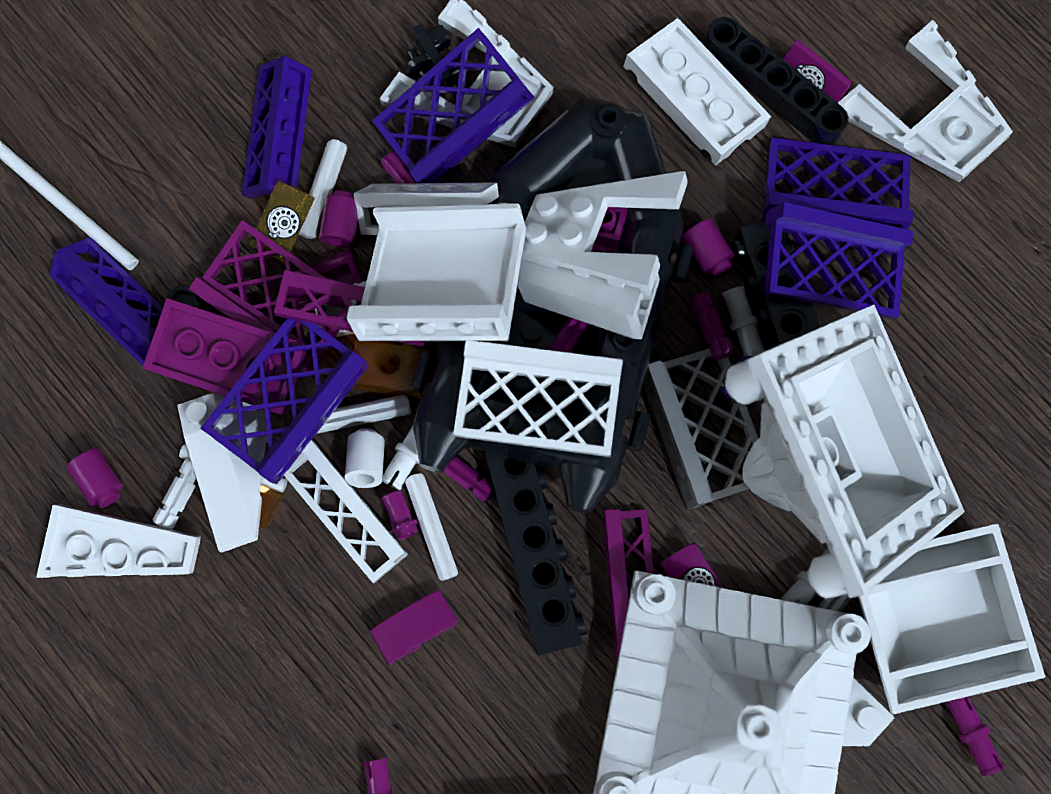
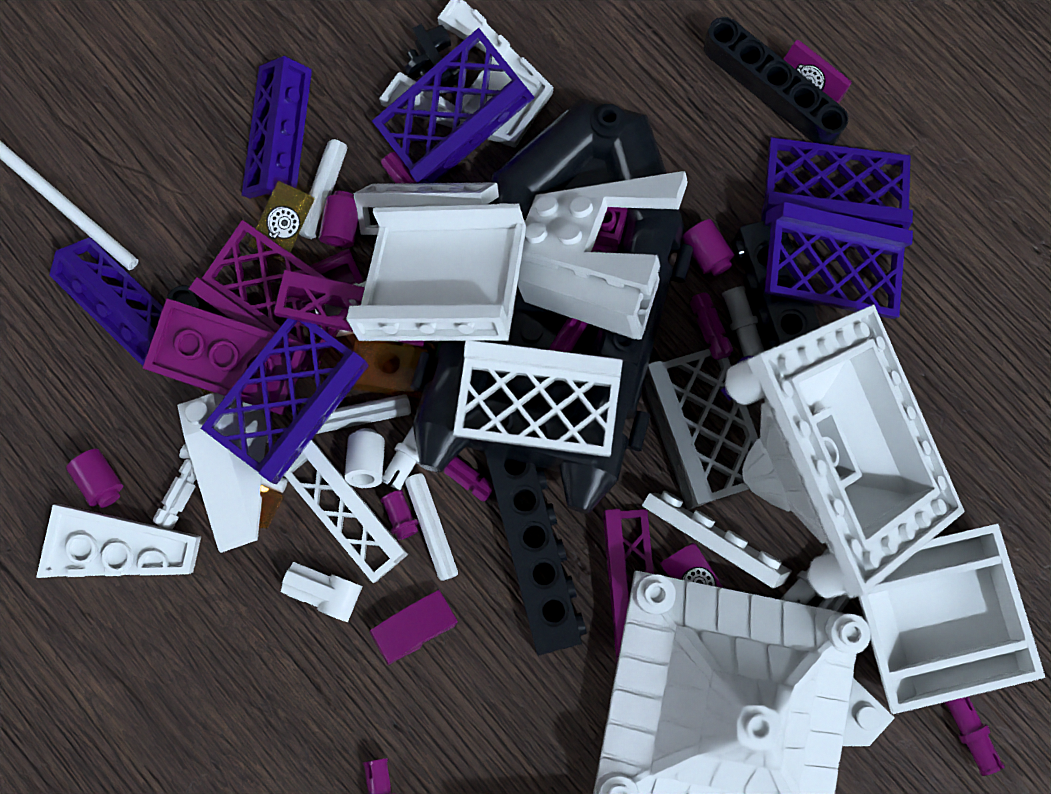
(330, 594): none -> white piece
(696, 91): white gear -> none
(728, 544): none -> white wing
(955, 133): white wing -> none

